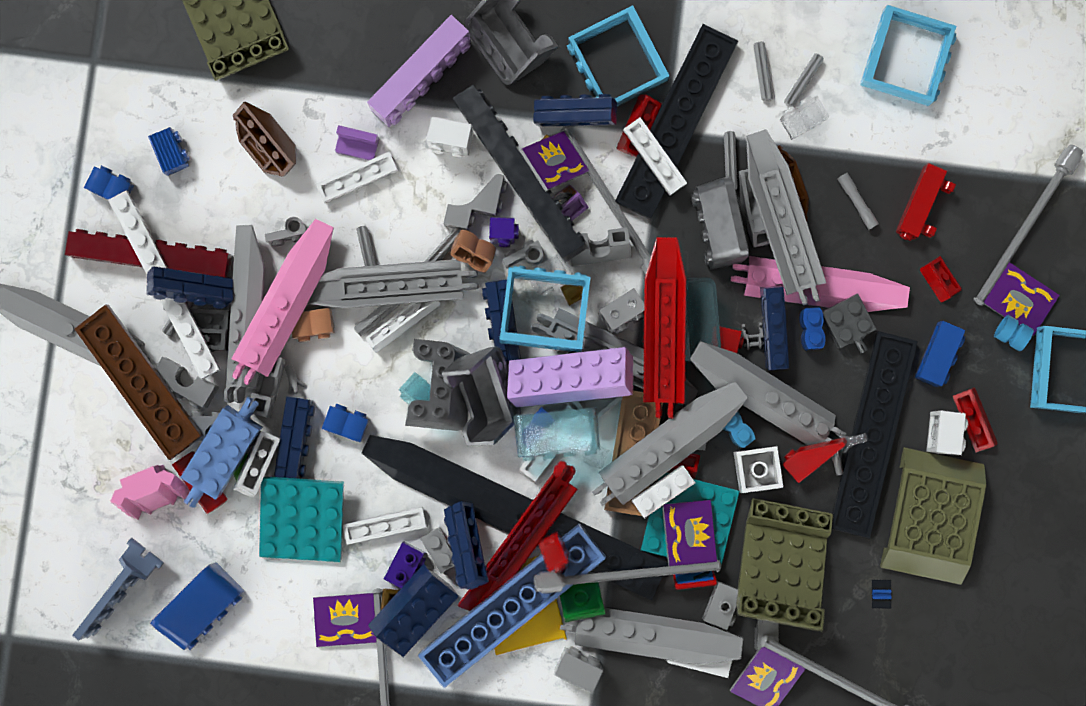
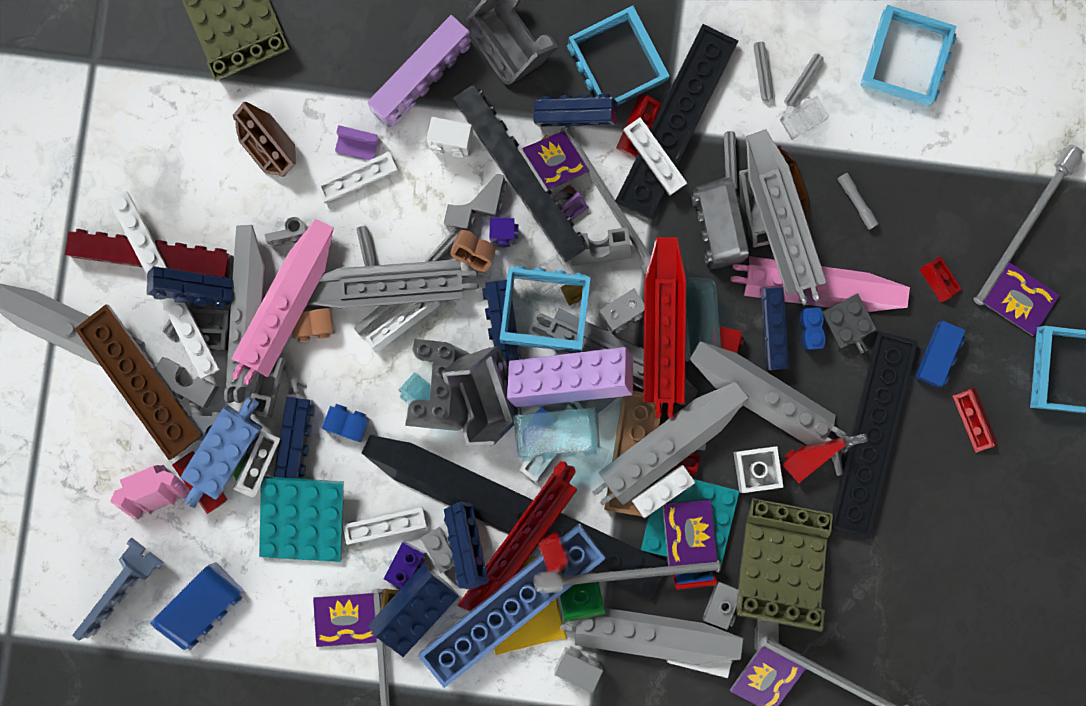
(107, 185): blue brick -> none
(169, 151): blue brick -> none
(513, 256): light grey plate -> none
(739, 432): dark azure brick -> none
(746, 337): light grey piece -> none
(881, 594): black piece -> none
(921, 201): red brick -> none
(935, 516): olive slope -> none
(946, 433): white piece -> none
(1011, 331): dark azure wheel -> none

